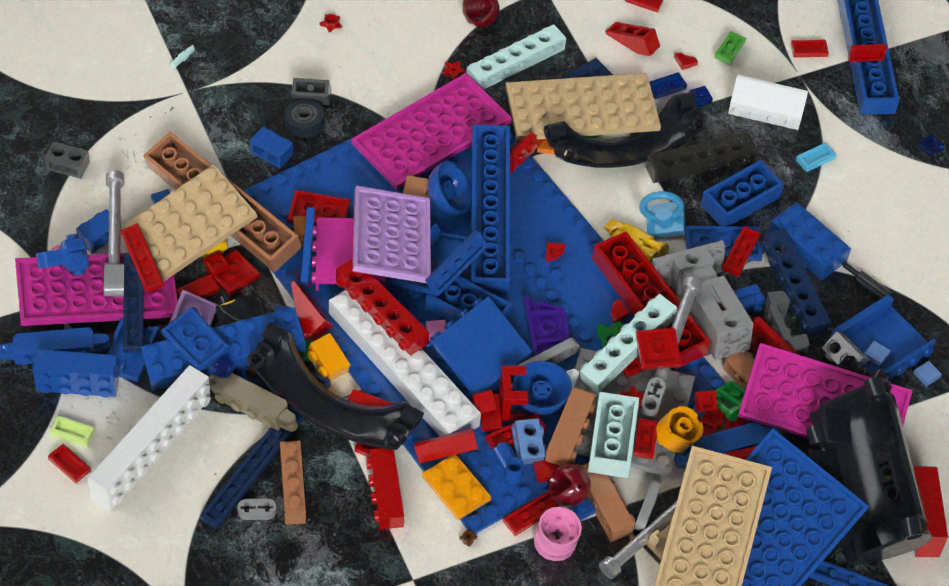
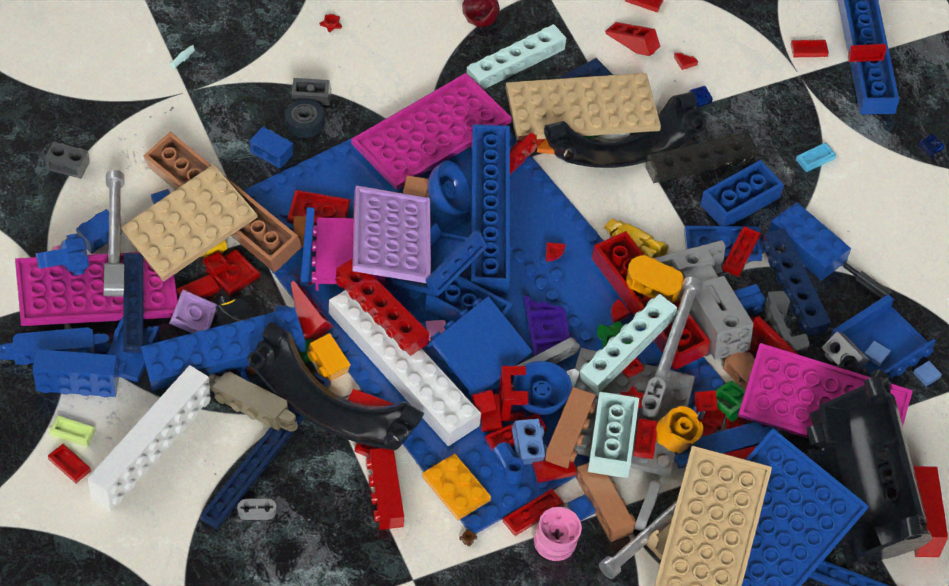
(142, 258): red tile -> none
(195, 339): blue tile -> none
(223, 367): clear blue tile -> none
(292, 482): nougat brick -> none
(445, 446): red tile -> none
(449, 70): red plate -> none
(569, 485): dark red piece -> none
(654, 278): none -> light orange brick
(658, 348): red tile -> none
(664, 218): dark azure tile -> none
(667, 85): clear blue plate -> none
(730, 48): bright green plate -> none
(768, 102): white slope -> none

